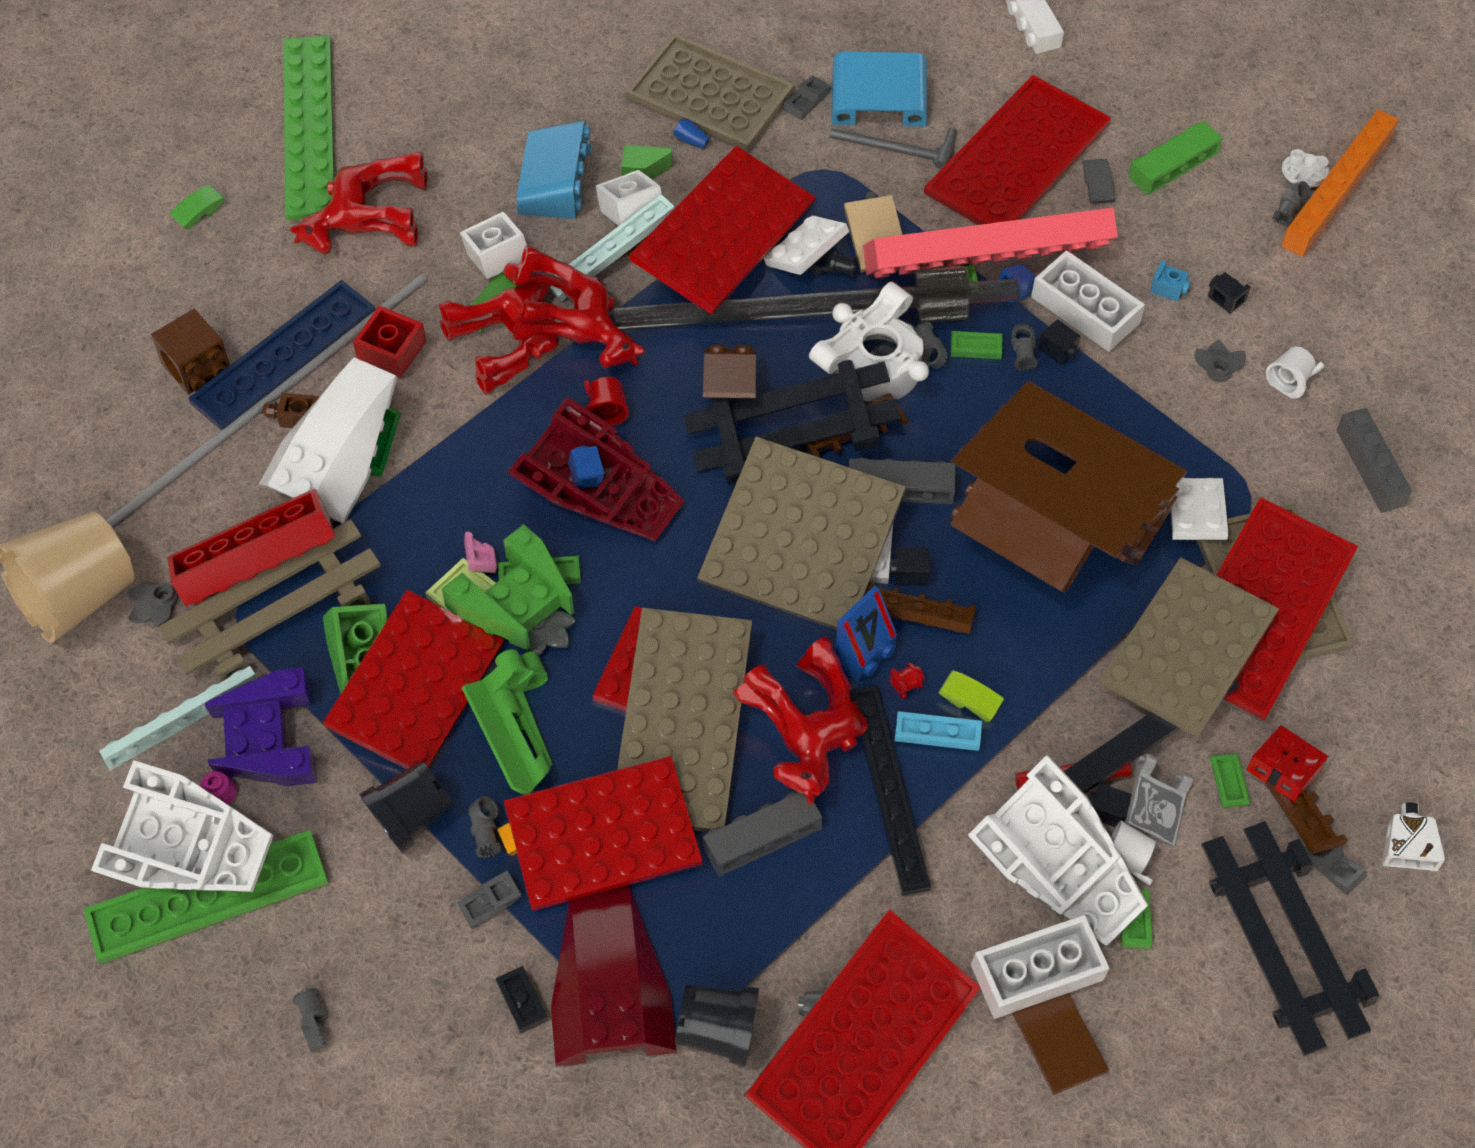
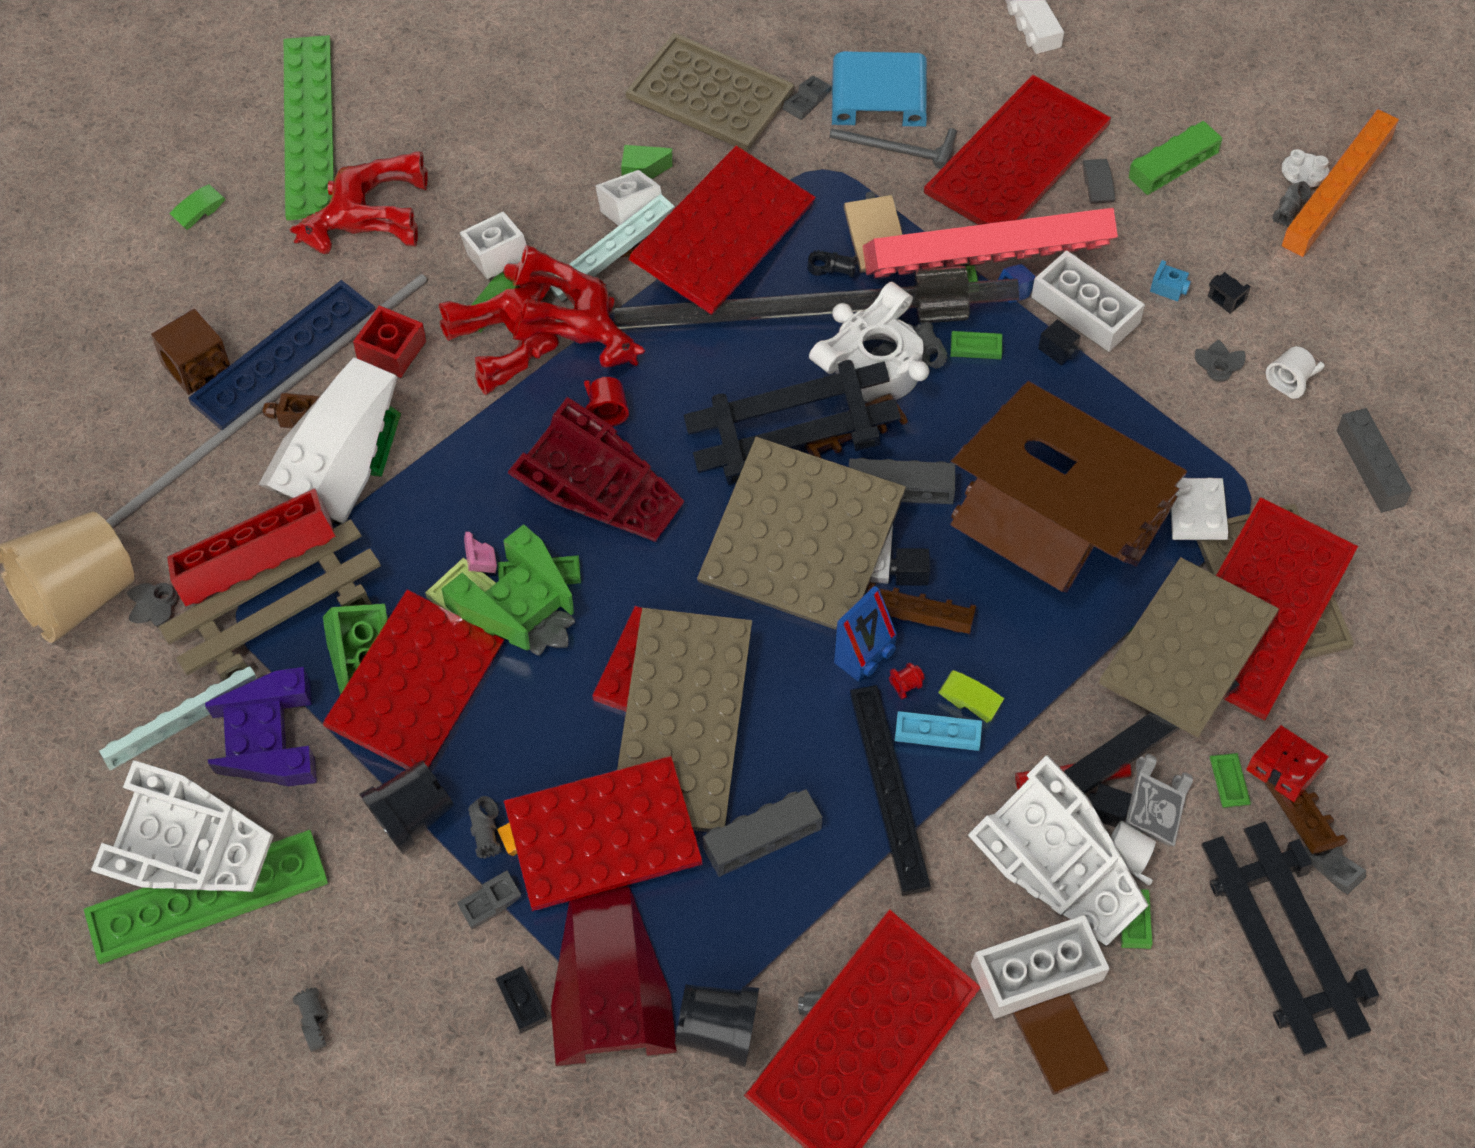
(220, 786): dark pink cone -> none
(504, 712): bright green panel -> none
(552, 170): dark azure windscreen -> none
(585, 467): blue brick -> none
(689, 133): blue cone -> none
(729, 372): reddish brown slope -> none
(806, 244): white plate -> none
(809, 735): red animal -> none
(1024, 347): dark grey connector -> none
(1413, 841): white torso -> none

